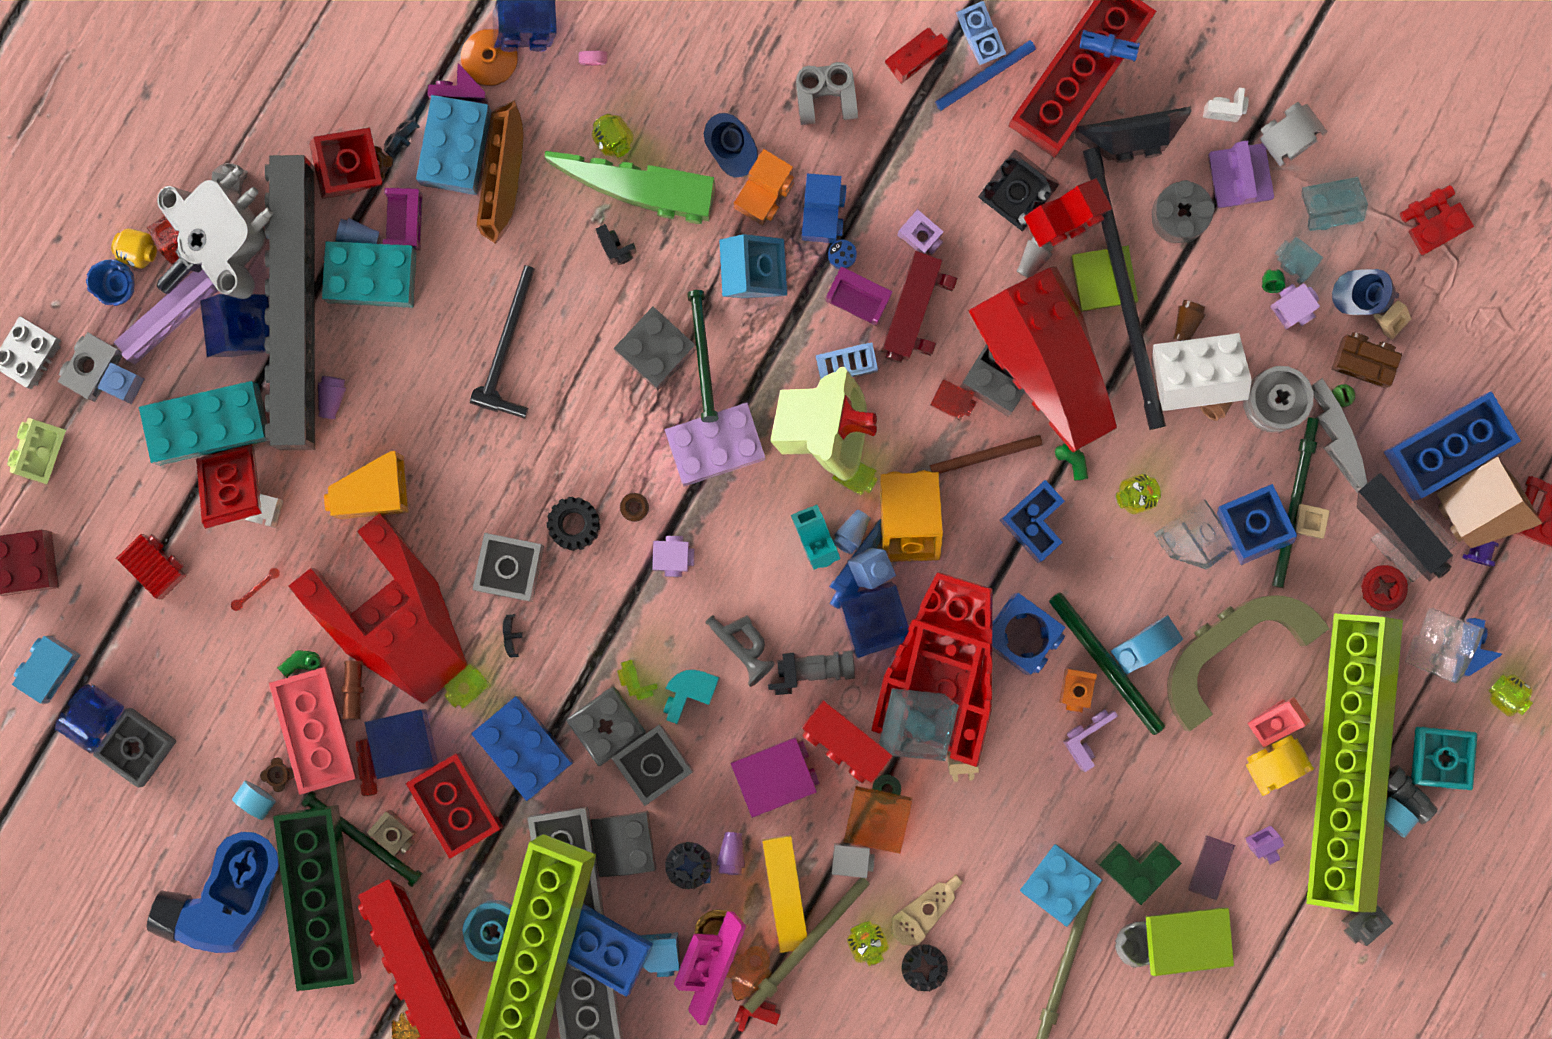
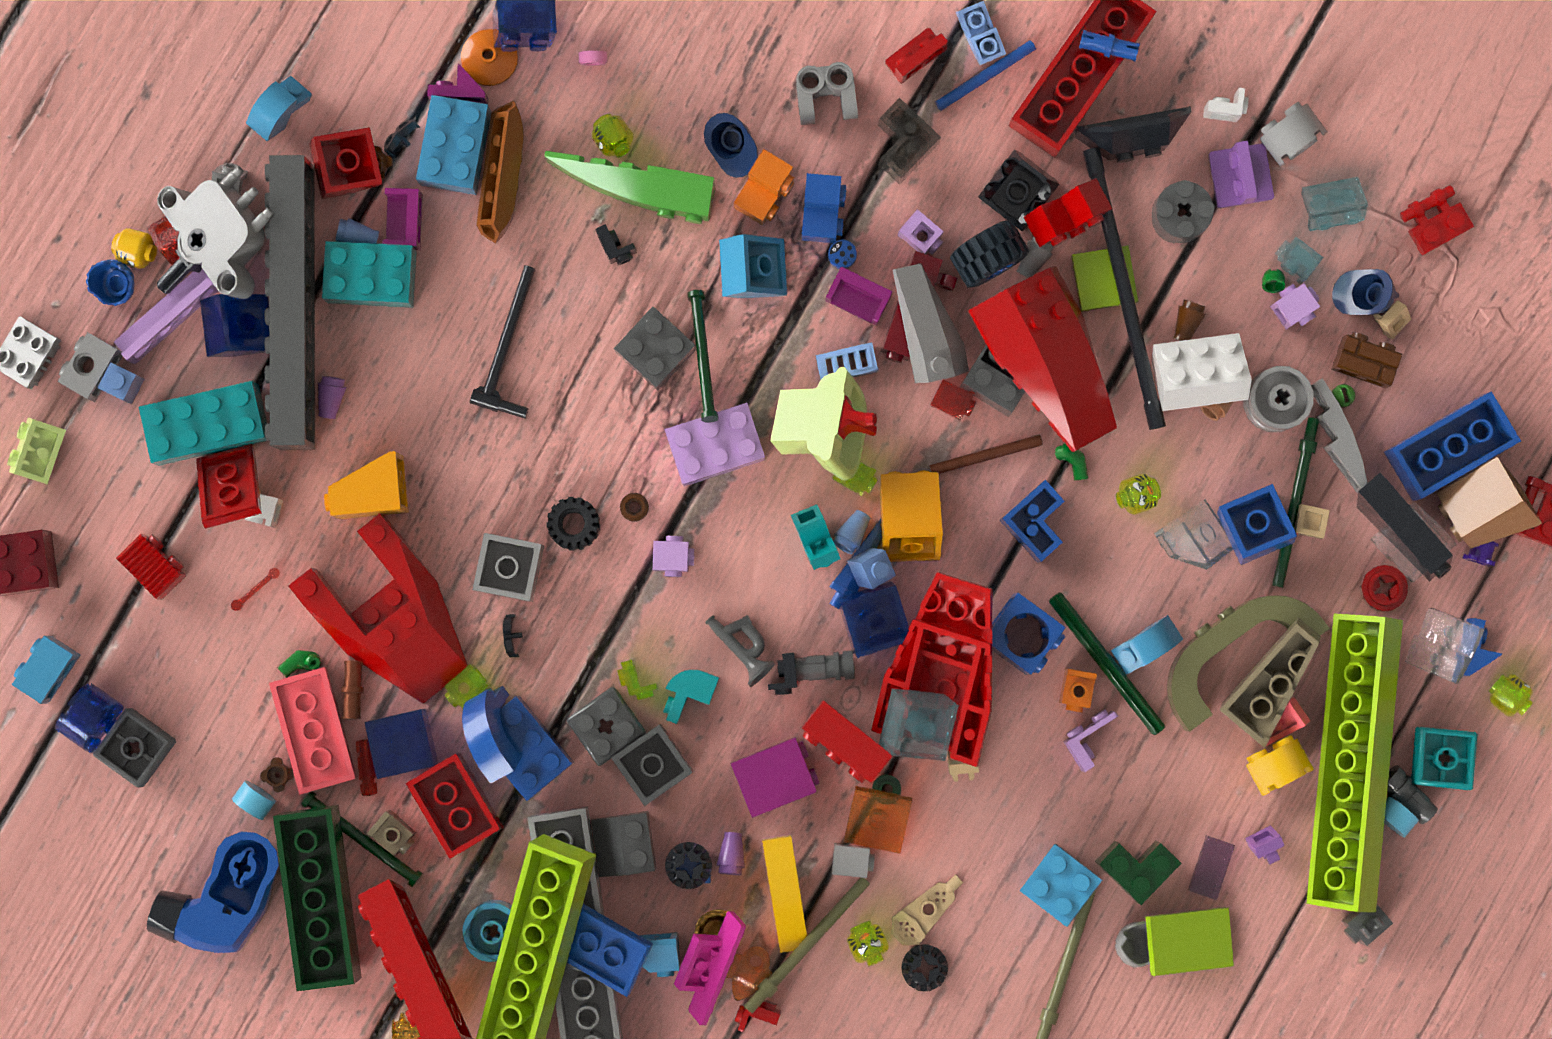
(275, 107): none -> dark azure brick
(486, 735): none -> blue arch
(912, 138): none -> clear smoke brick
(930, 334): none -> light grey wedge
(989, 253): none -> black wheel
(1268, 687): none -> dark tan wedge

